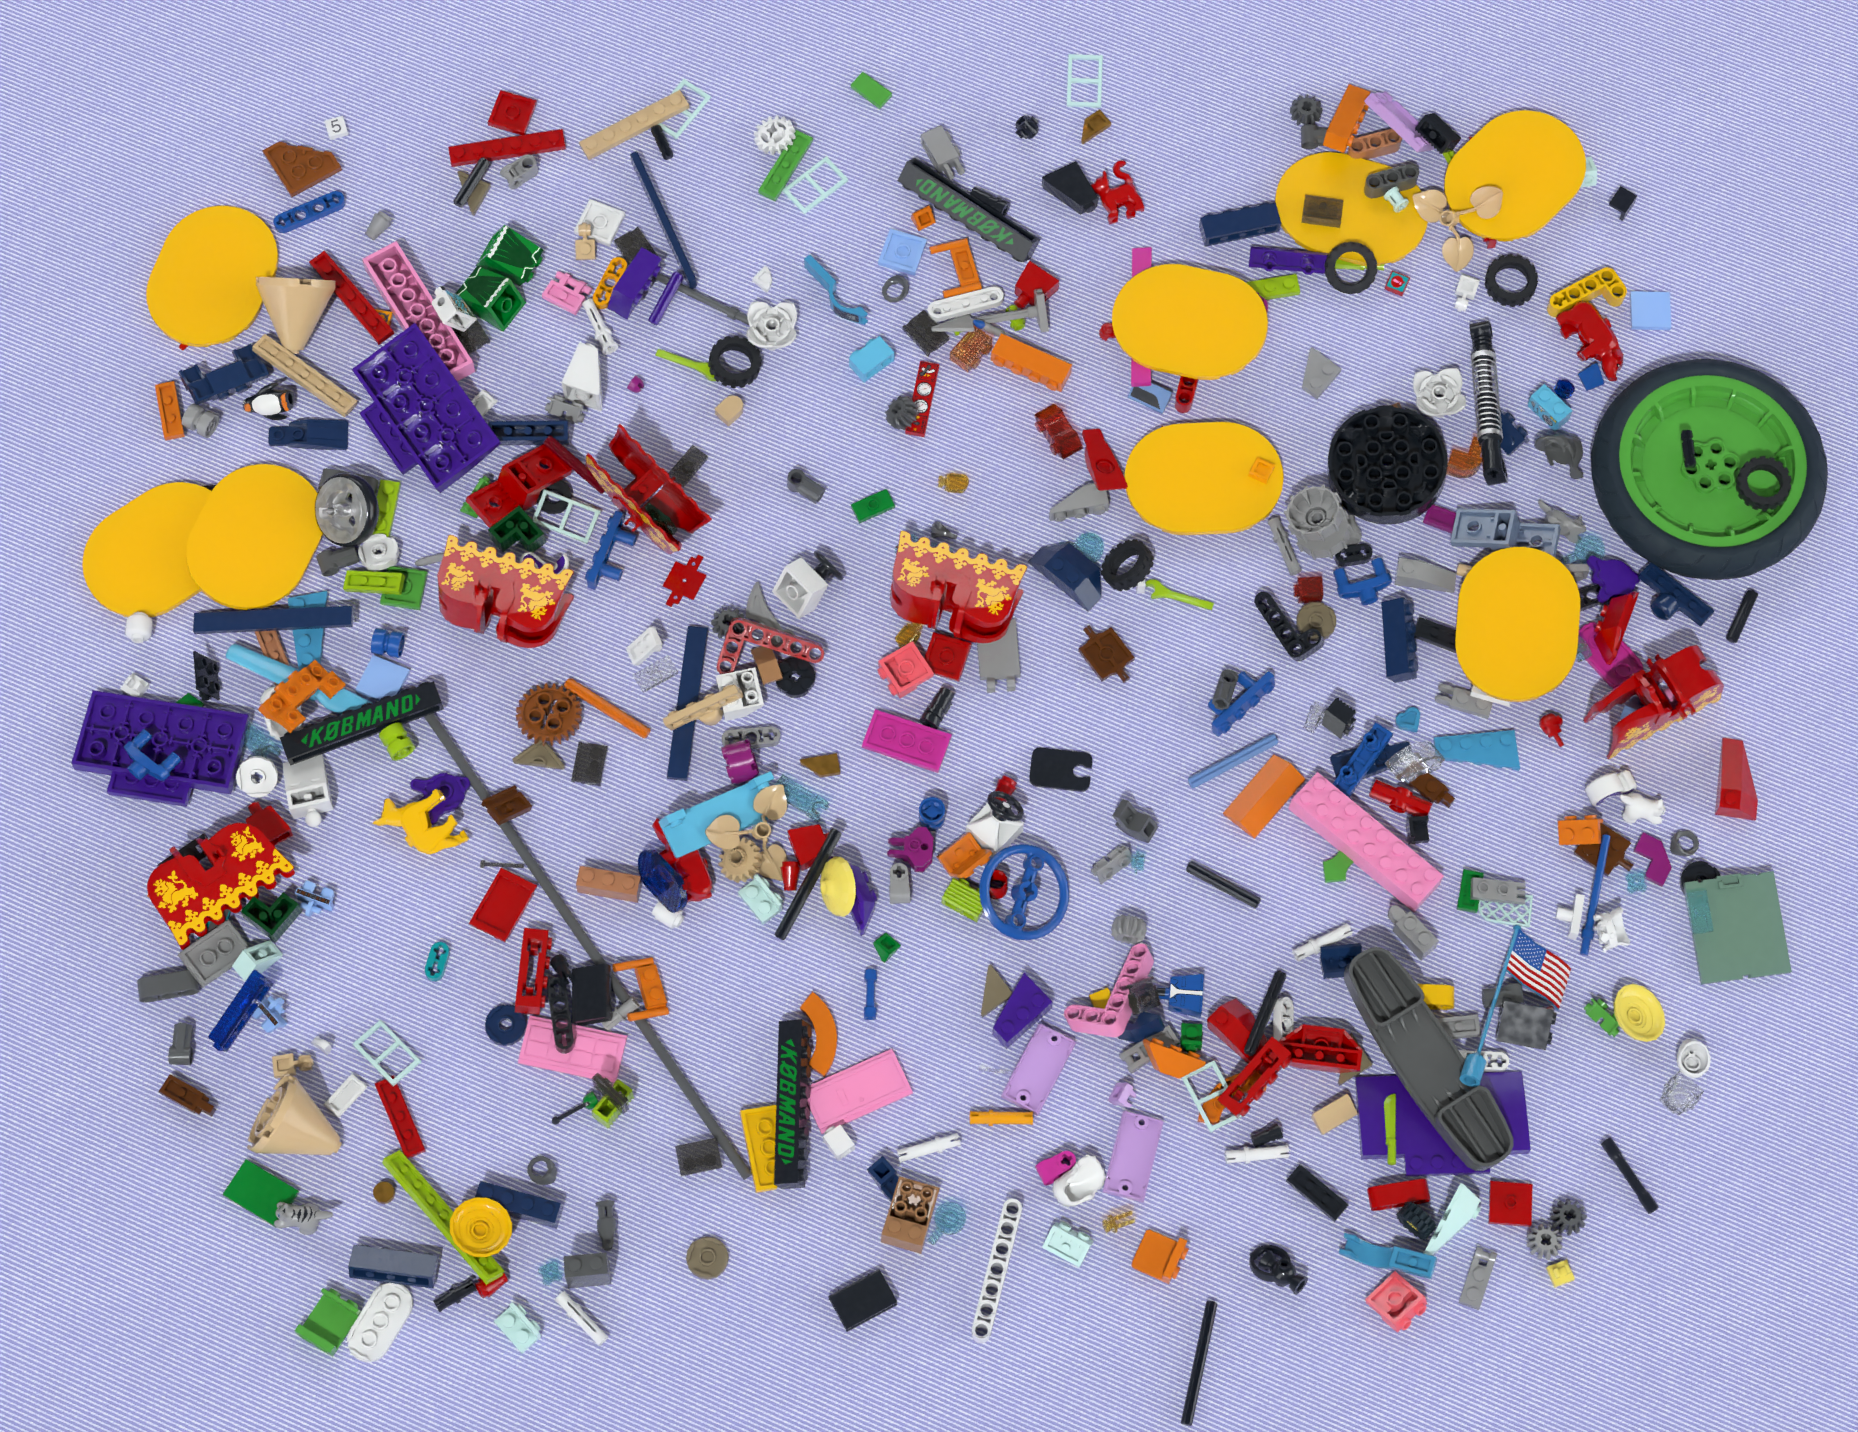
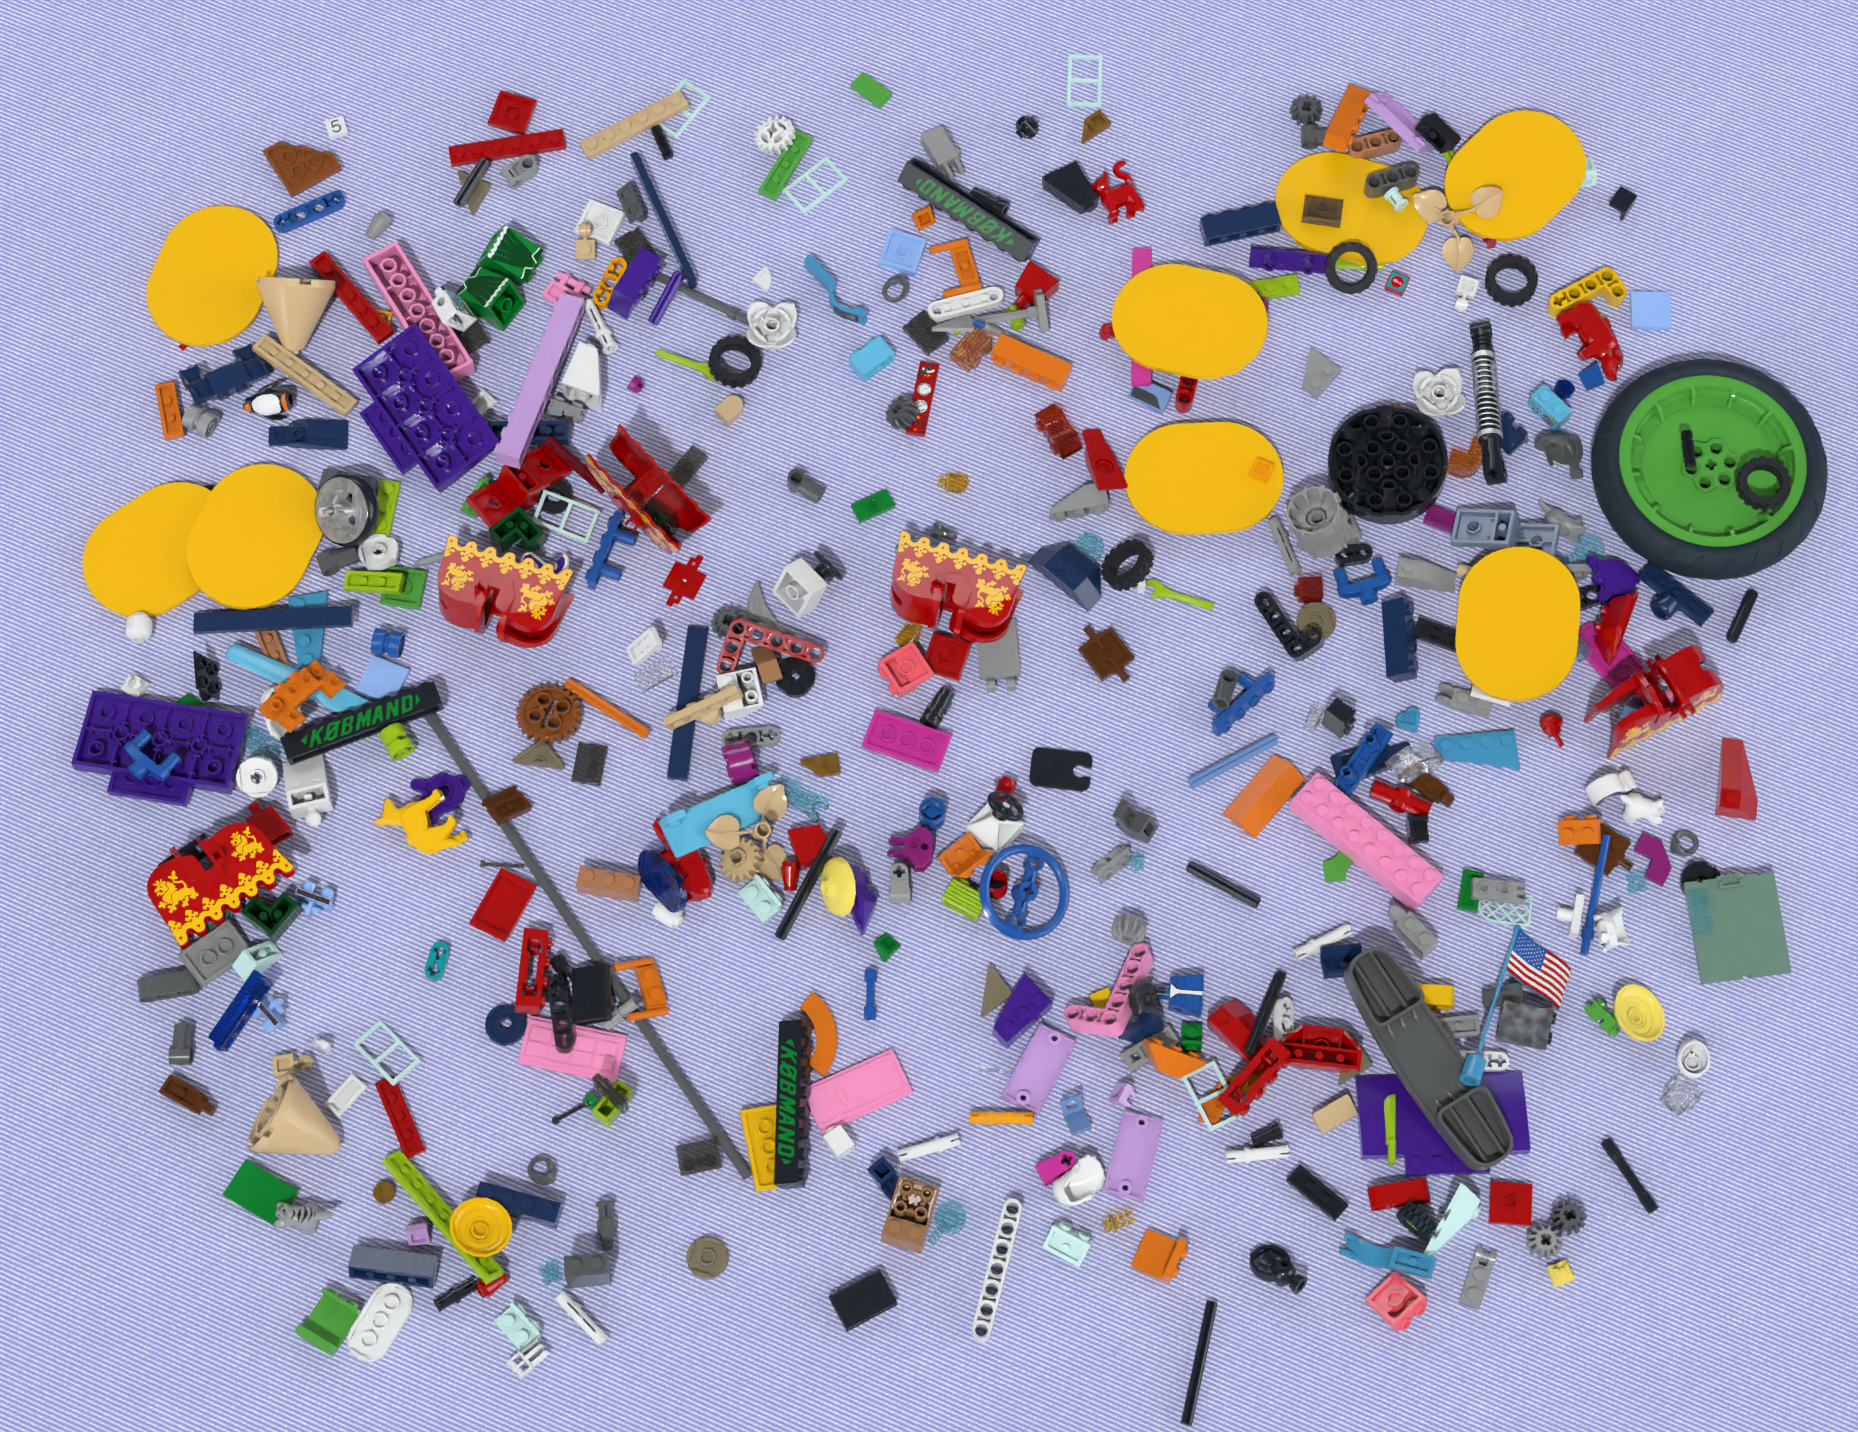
(417, 1234): none -> lavender tile
(533, 1353): none -> white arm
(540, 380): none -> lavender brick
(631, 203): none -> dark grey hinge
(1075, 1116): none -> medium blue bracket

